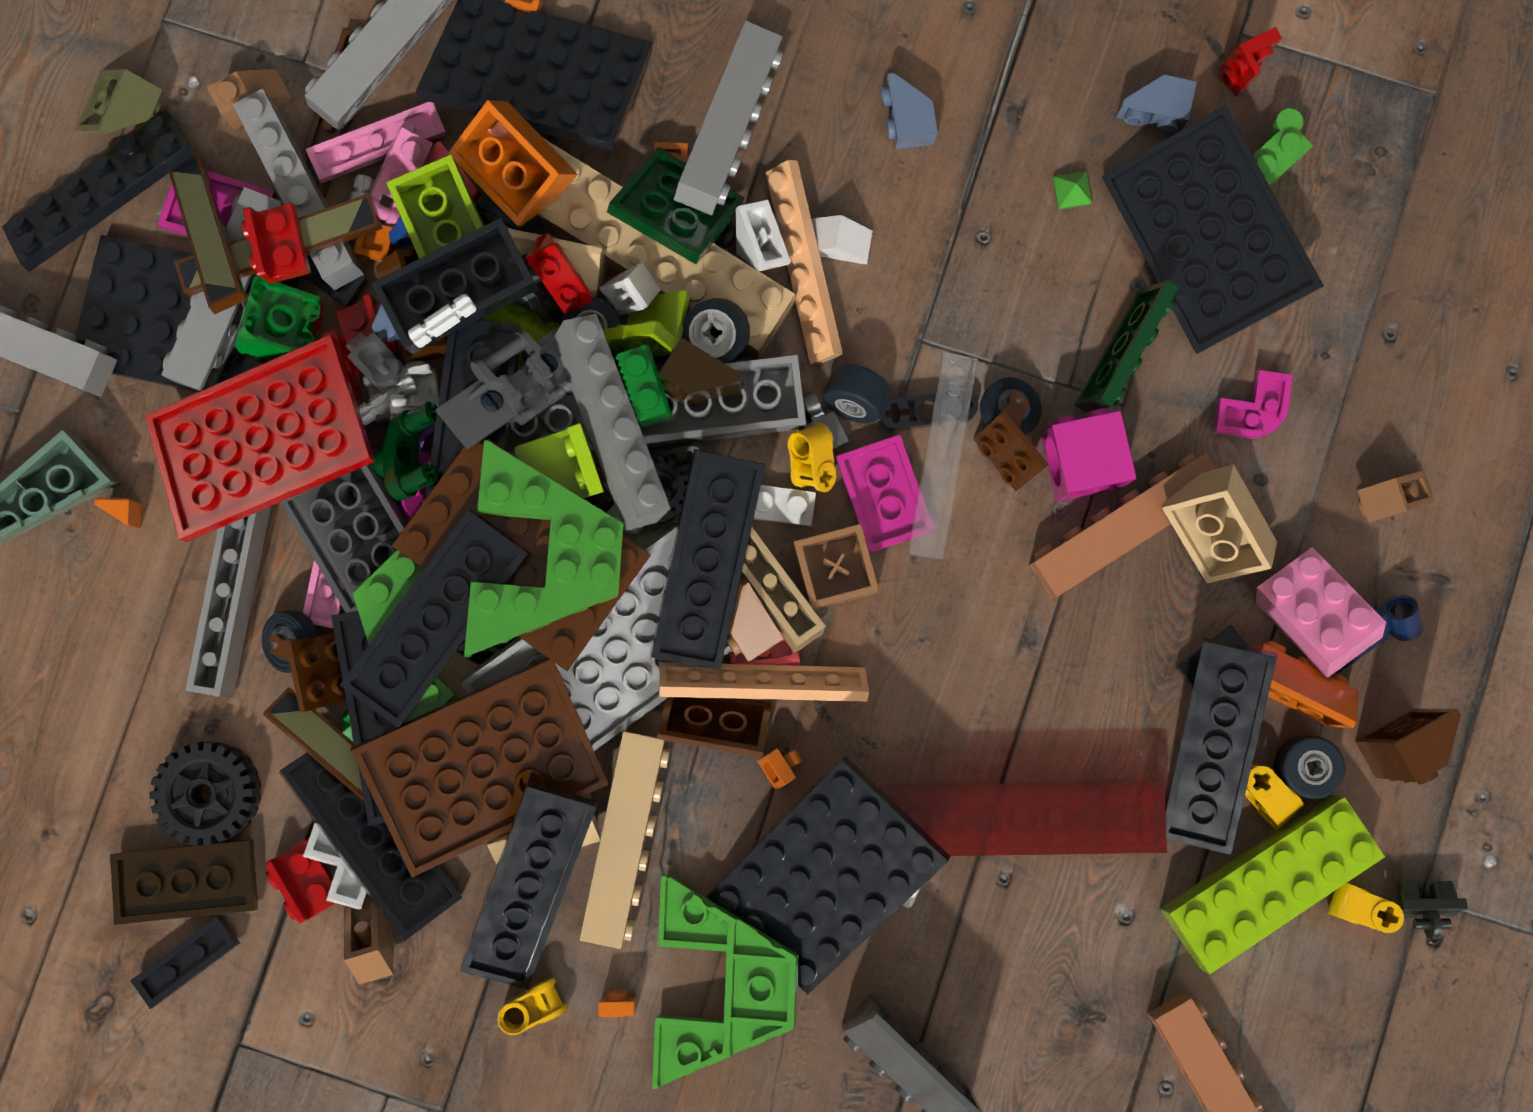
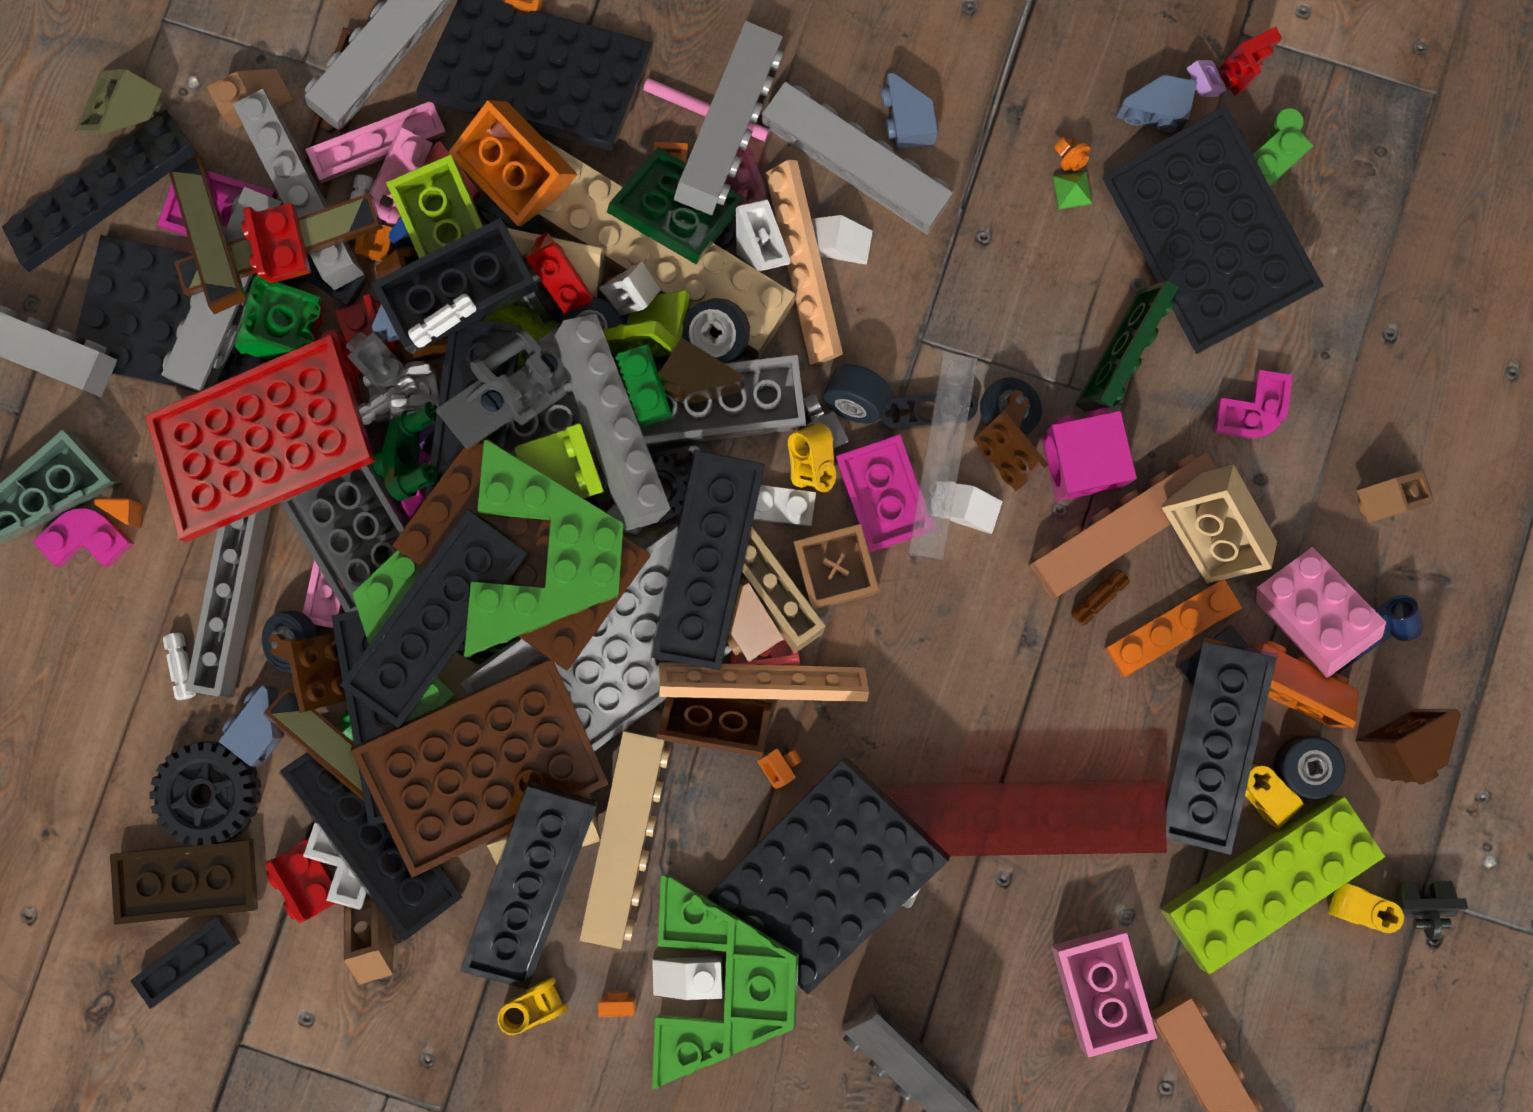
(80, 529): none -> dark pink plate
(178, 664): none -> white axle
(251, 733): none -> sand blue slope
(688, 977): none -> white slope
(695, 104): none -> bright pink bar
(747, 178): none -> clear pink plate
(856, 157): none -> light grey brick
(975, 508): none -> white slope
(1074, 155): none -> orange plate
(1100, 597): none -> reddish brown axle
(1104, 992): none -> bright pink brick
(1173, 628): none -> orange plate
(1207, 78): none -> lavender plate

